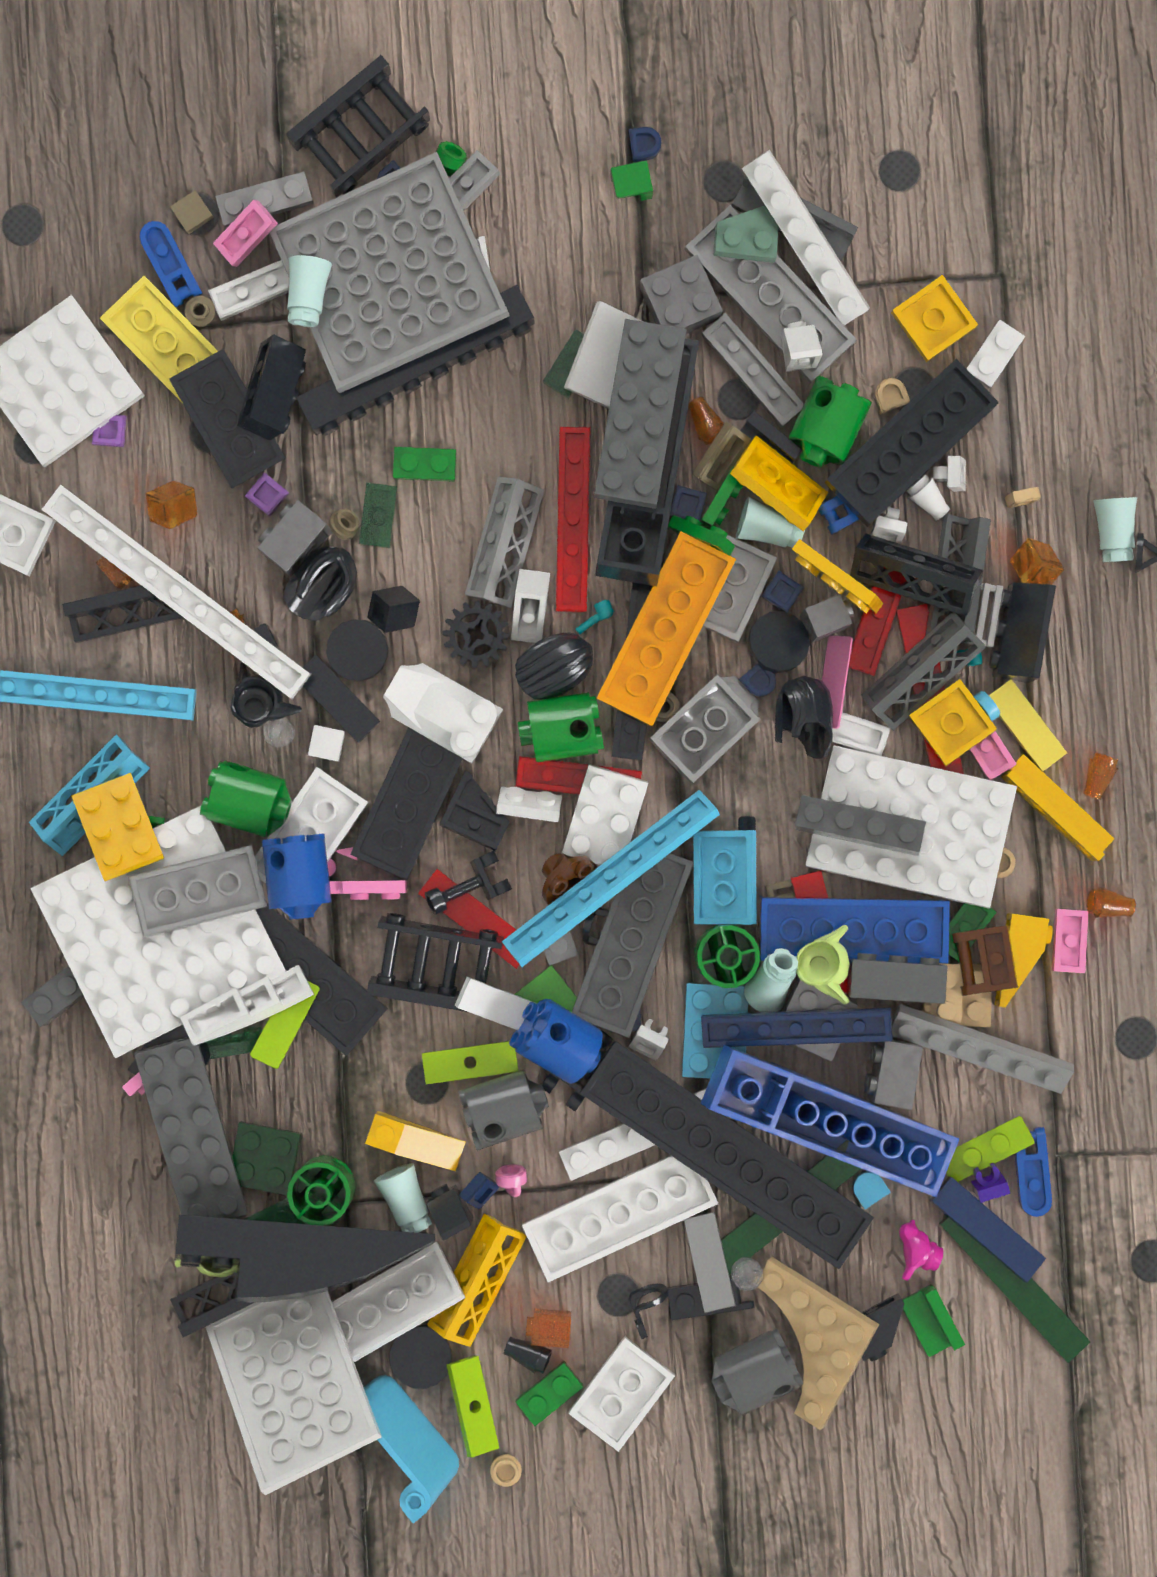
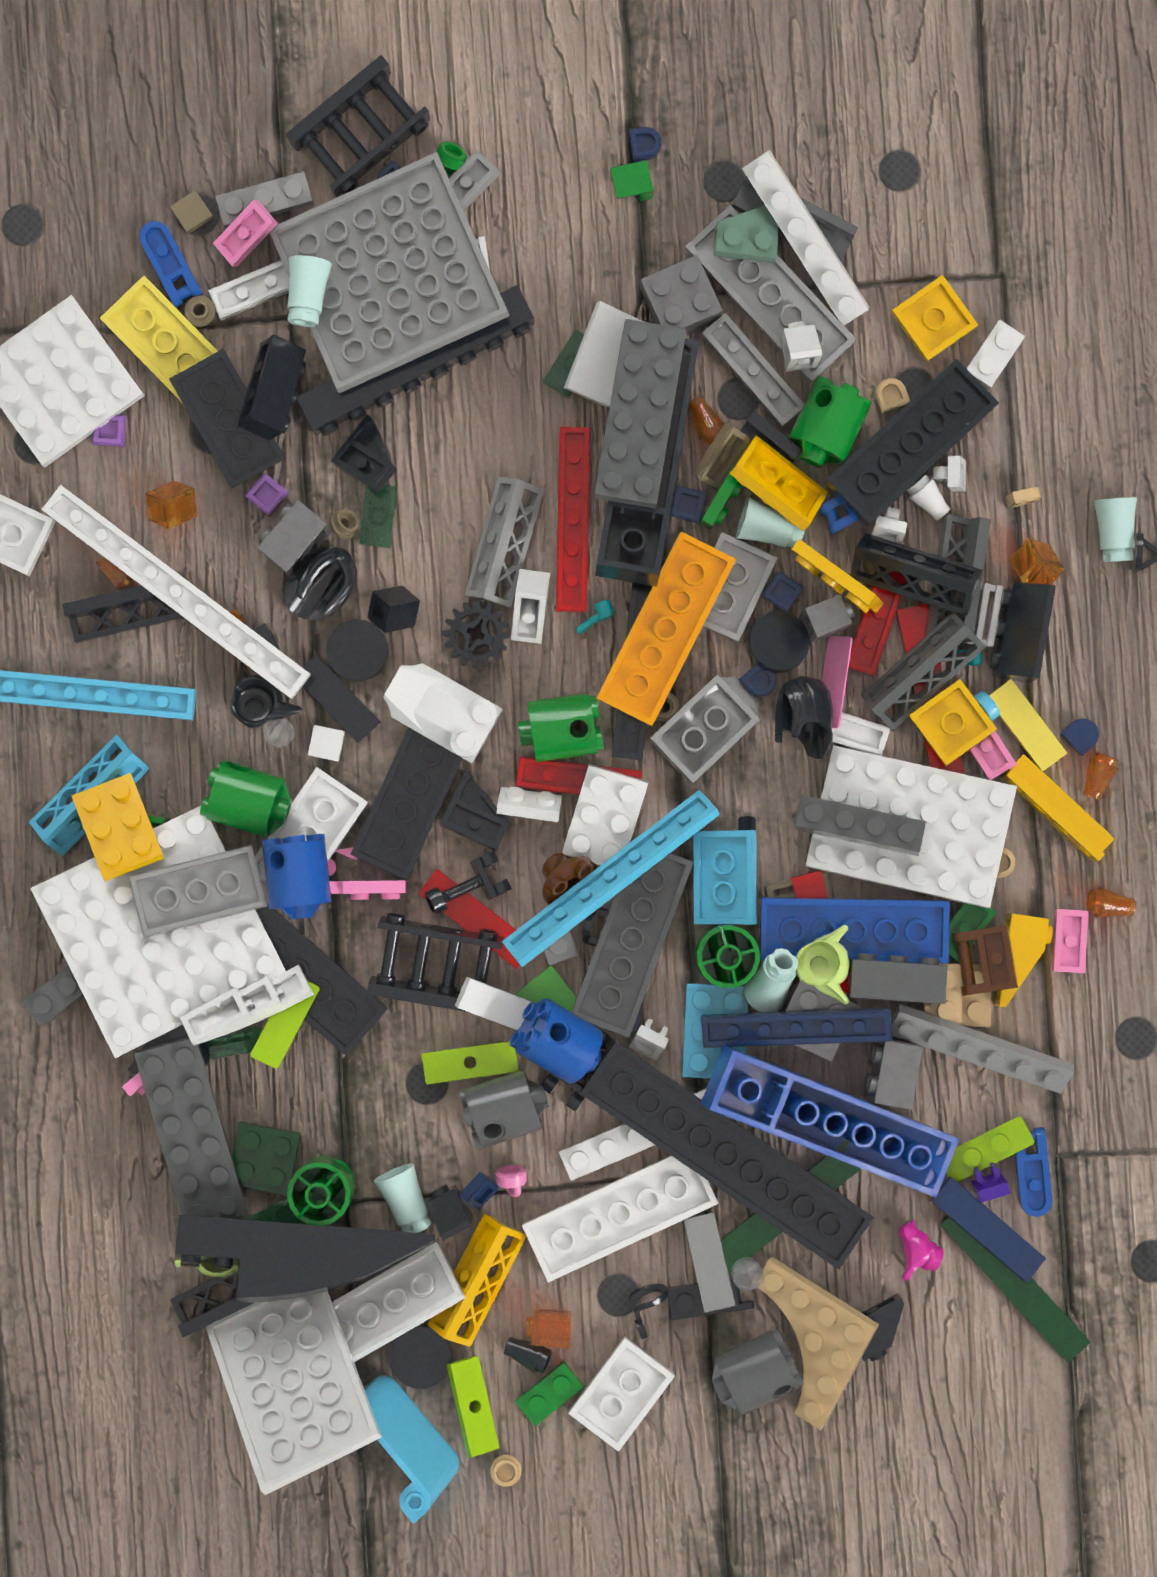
(366, 456): none -> black wing
(414, 1141): slope -> none
(424, 464): green plate -> none
(554, 665): black hair -> none
(714, 537): green plate -> none
(869, 1188): medium azure tile -> none
(931, 1321): green panel -> none
(1081, 735): none -> dark blue tile

